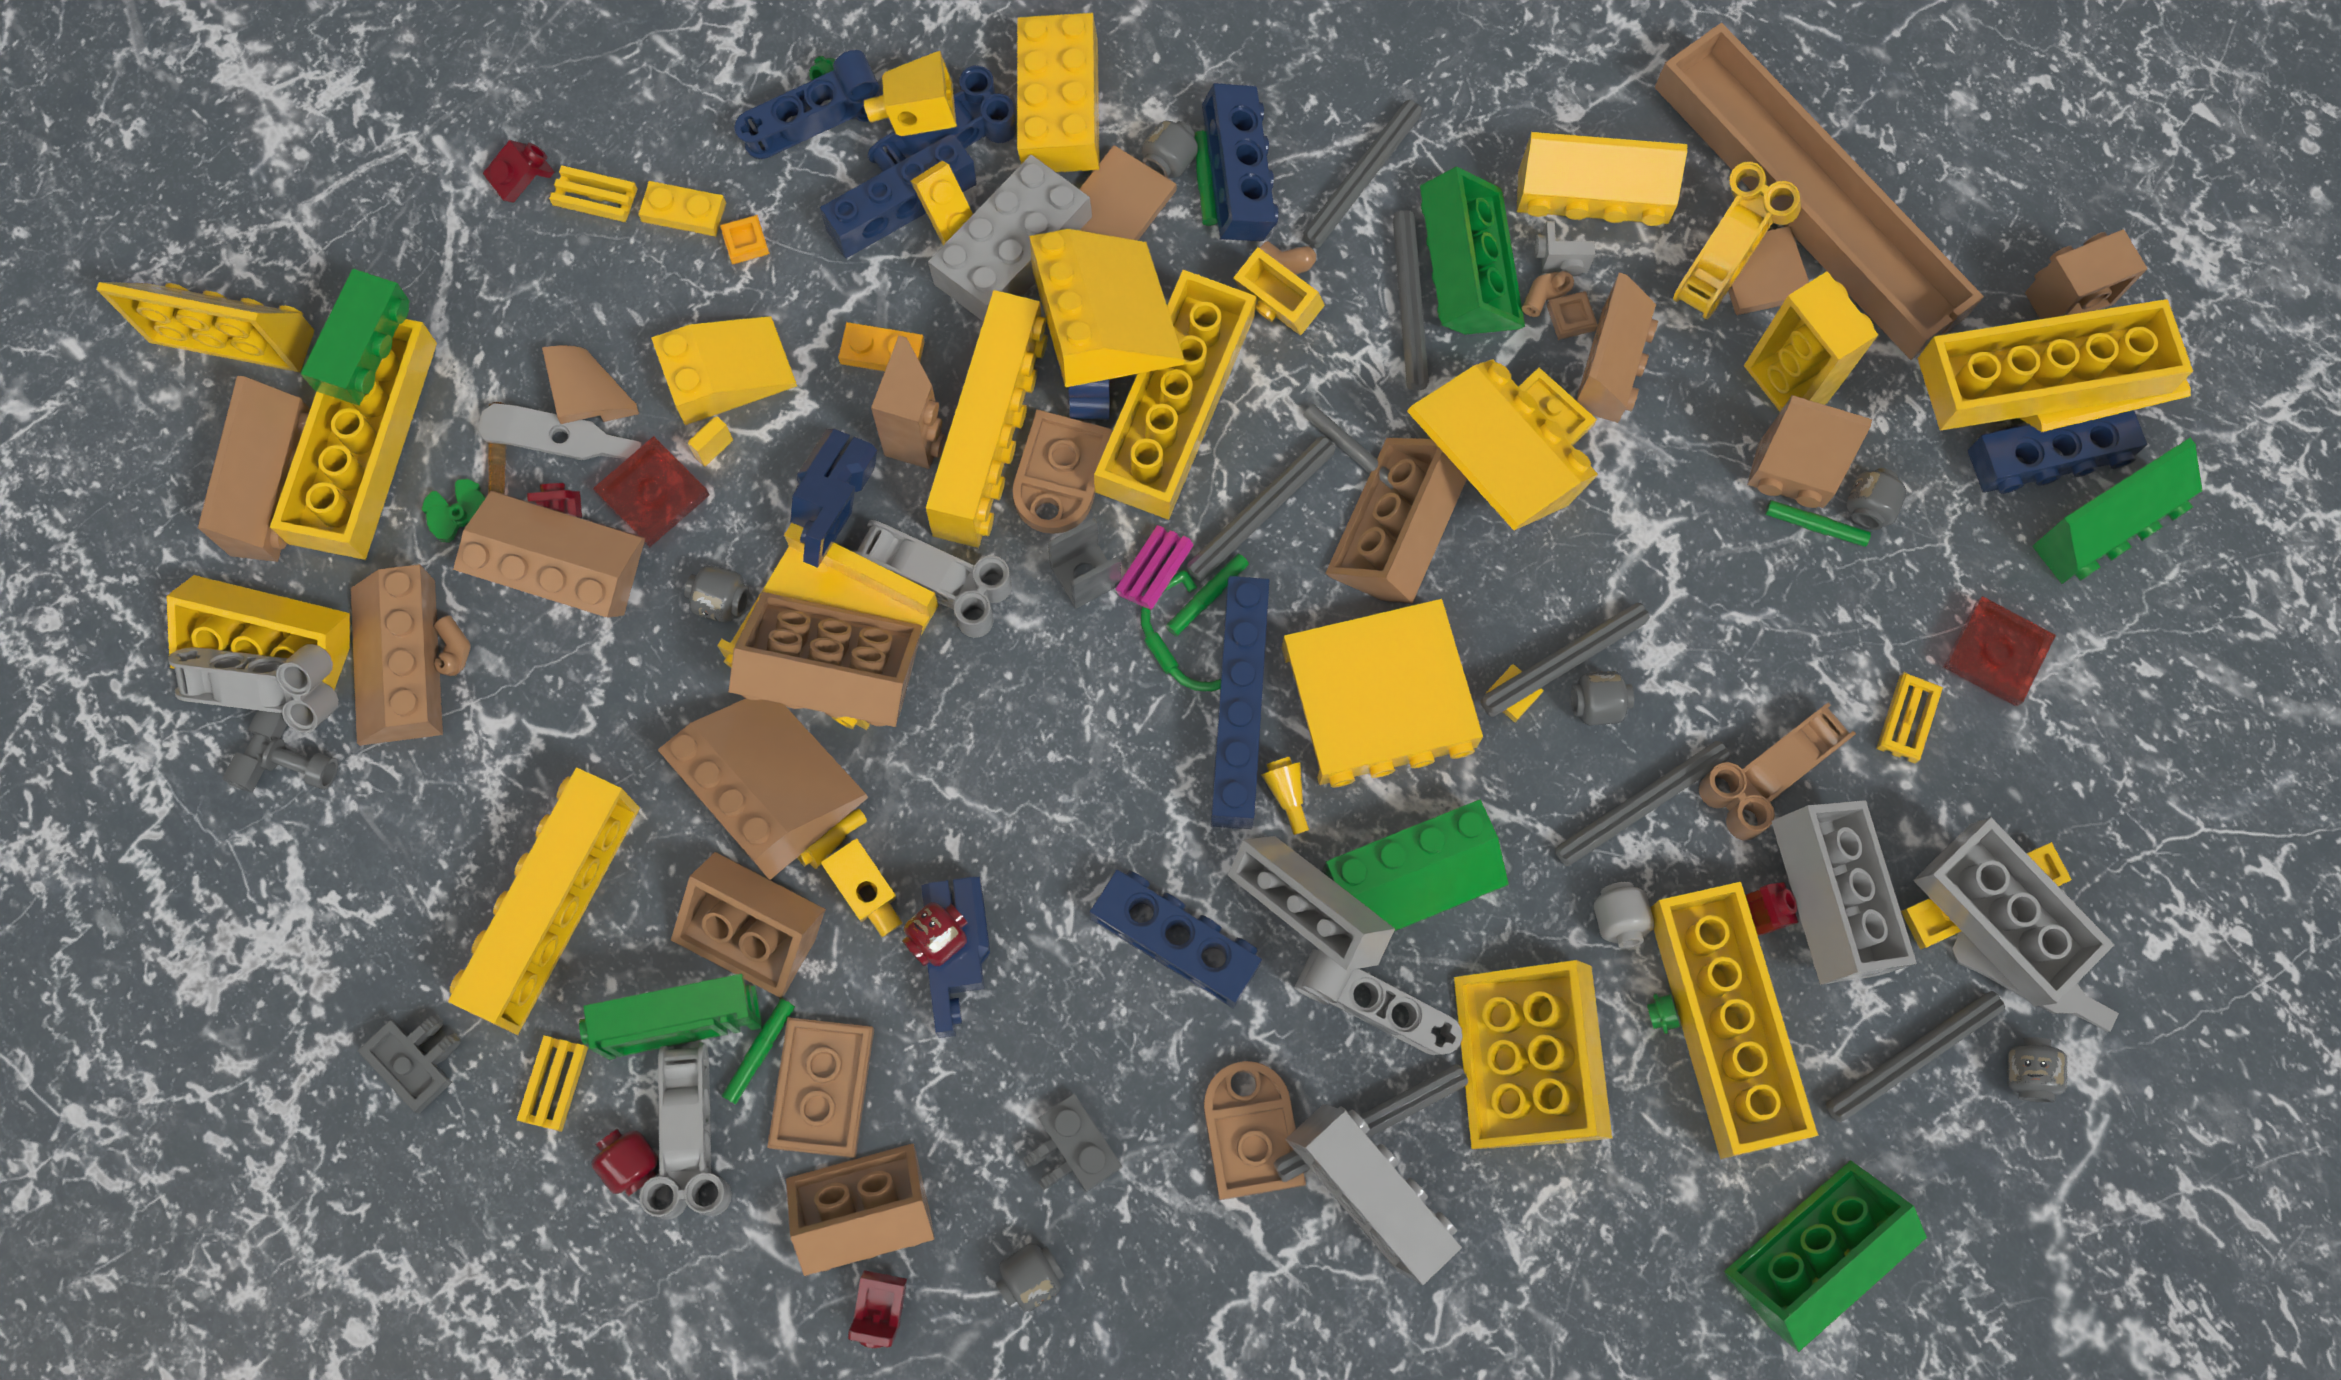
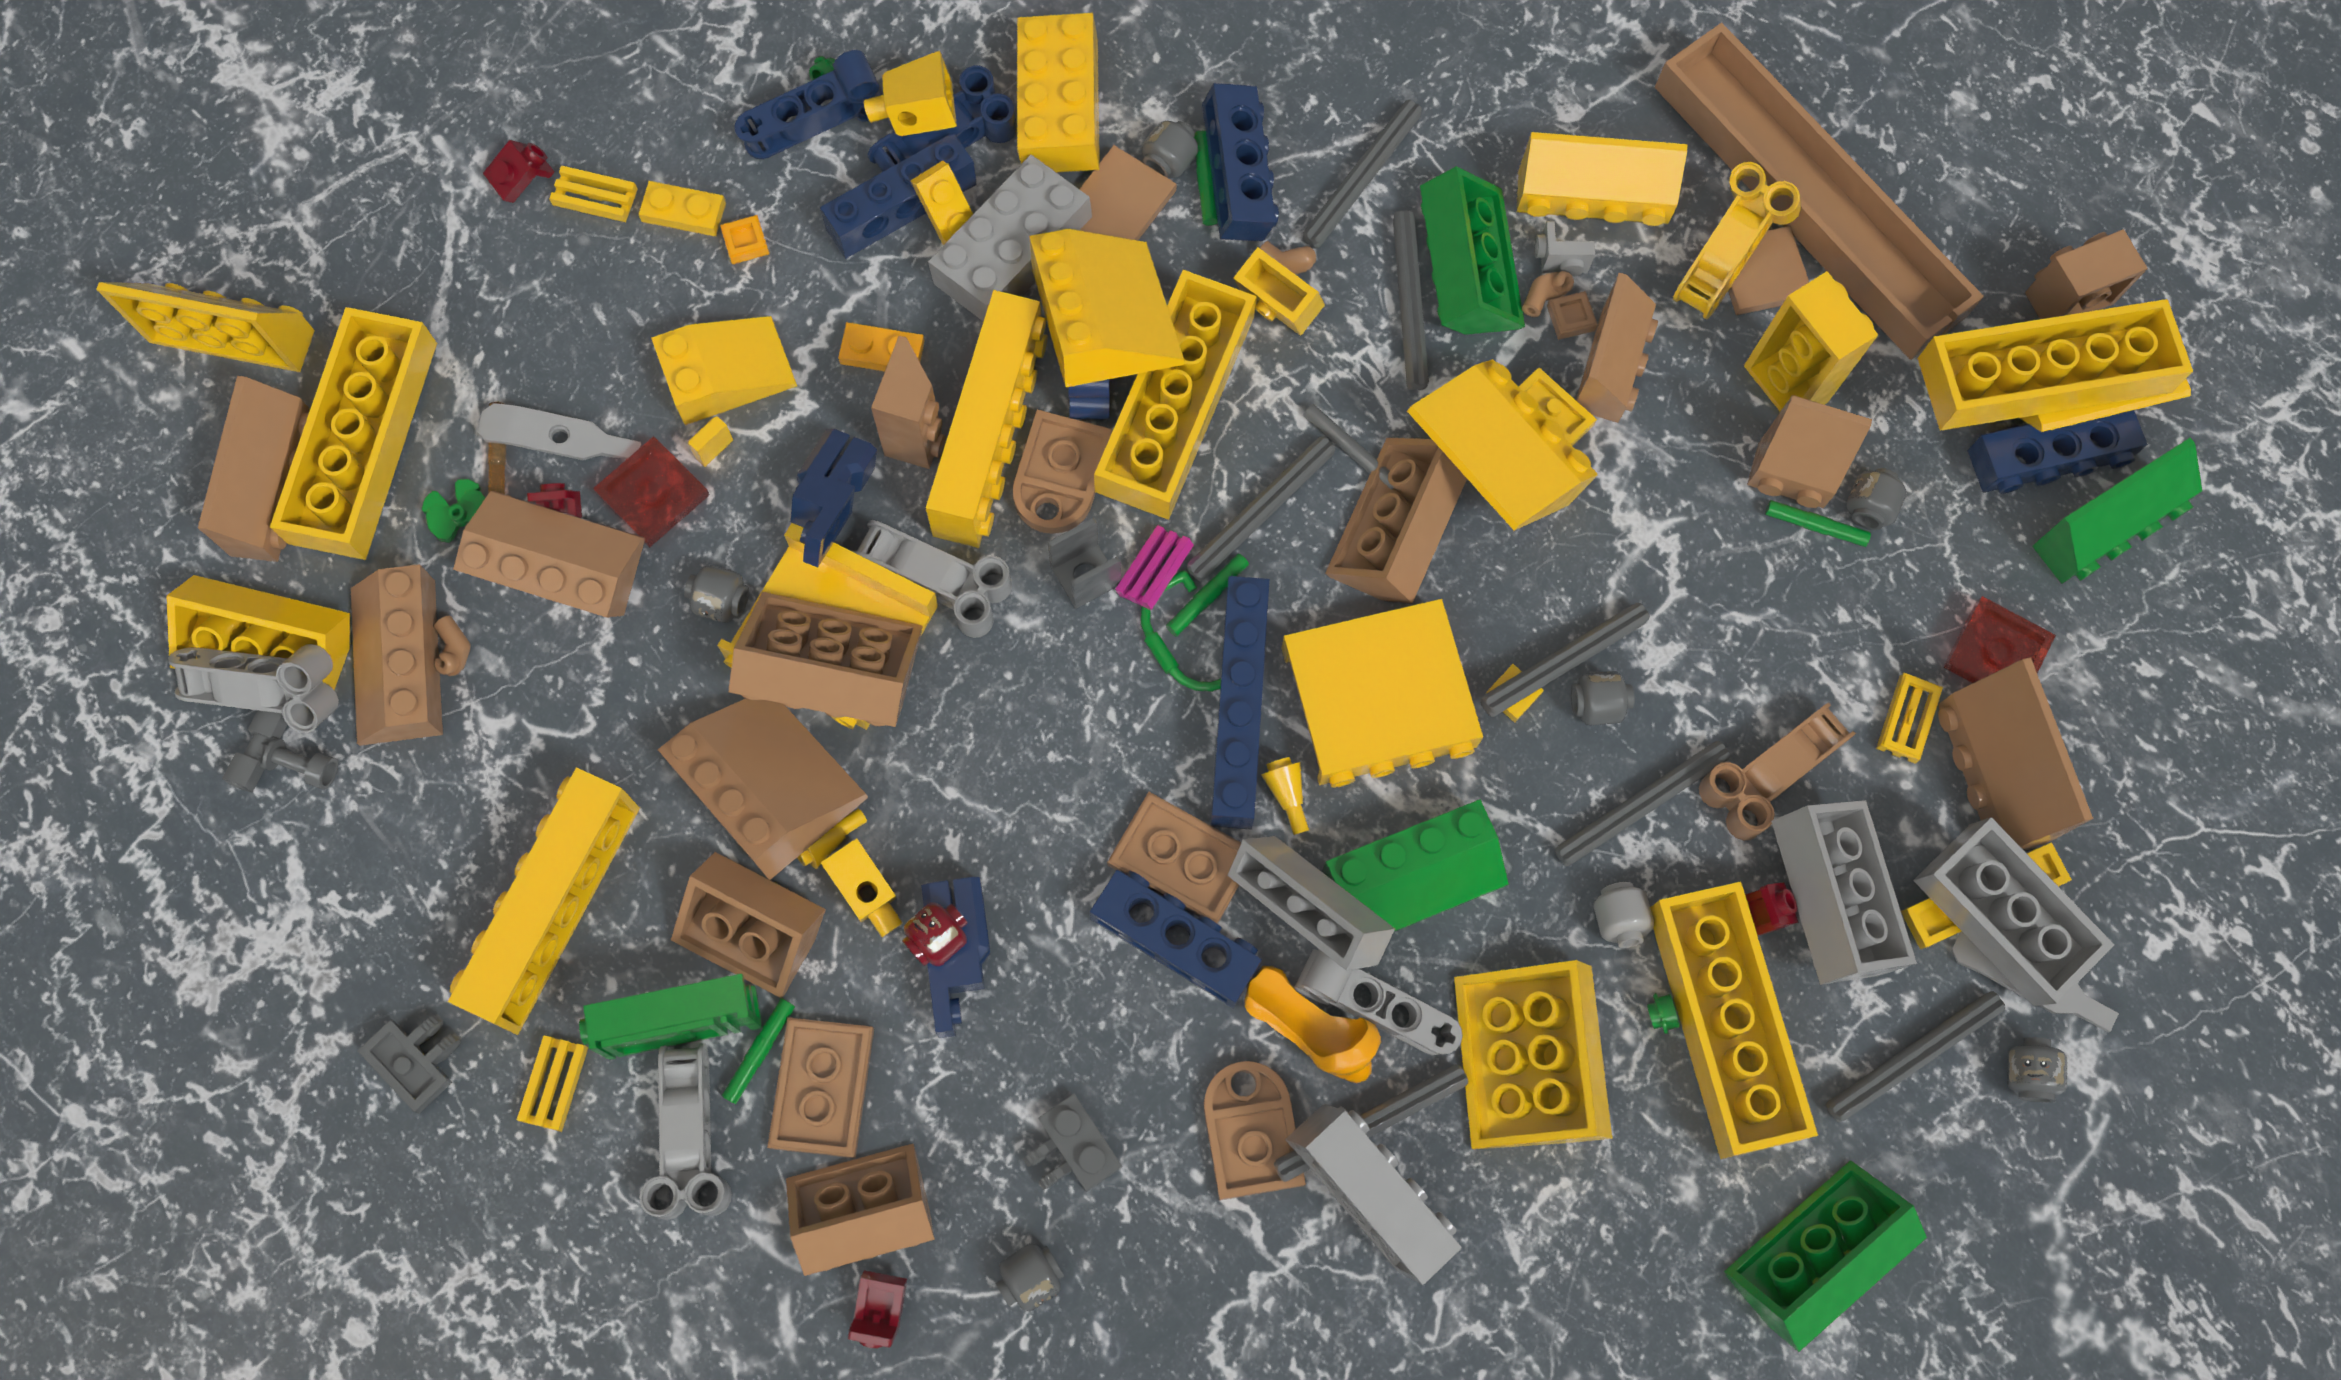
(356, 337): green brick -> none
(583, 387): medium nougat slope -> none
(624, 1161): dark red head -> none
(1179, 857): none -> medium nougat tile
(1333, 1042): none -> light orange hair
(2014, 756): none -> medium nougat slope

